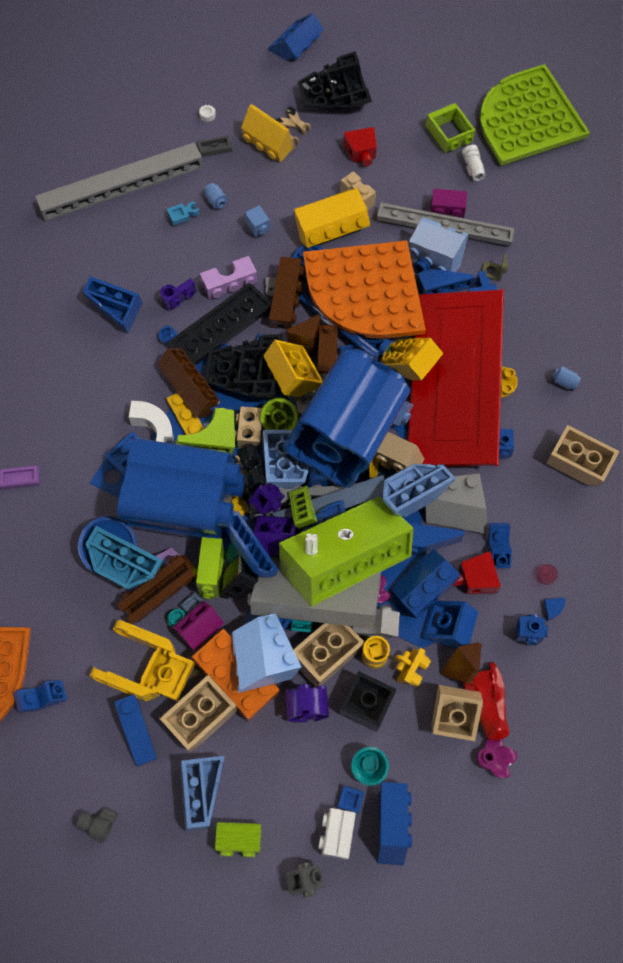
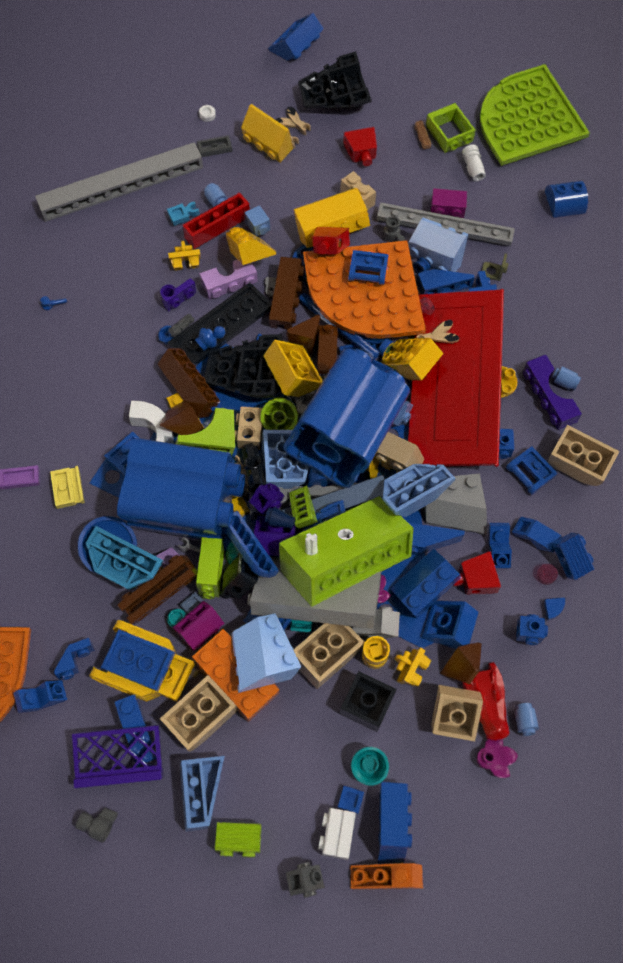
(47, 304): none -> blue hand
(67, 487): none -> light yellow plate
(67, 665): none -> blue slope
(115, 302): blue wedge -> none
(119, 775): none -> dark purple fence
(138, 660): none -> blue tile
(181, 325): none -> dark grey axle
(182, 420): none -> reddish brown slope
(184, 253): none -> yellow hips
(188, 546): none -> light grey hand
(207, 338): none -> blue animal
(216, 220): none -> red brick
(247, 246): none -> yellow slope
(278, 518): none -> dark blue cone
(306, 703): dark purple brick -> none
(327, 240): none -> red torso
(368, 262): none -> blue plate
(387, 876): none -> orange slope
(392, 230): none -> dark grey piece
(423, 135): none -> medium nougat axle
(427, 306): none -> clear pink tile
(440, 334): none -> tan piece
(526, 719): none -> medium blue brick
(536, 466): none -> blue plate
(537, 532): none -> blue slope
(561, 410): none -> dark purple arch
(567, 198): none -> blue brick
(573, 555): none -> blue brick

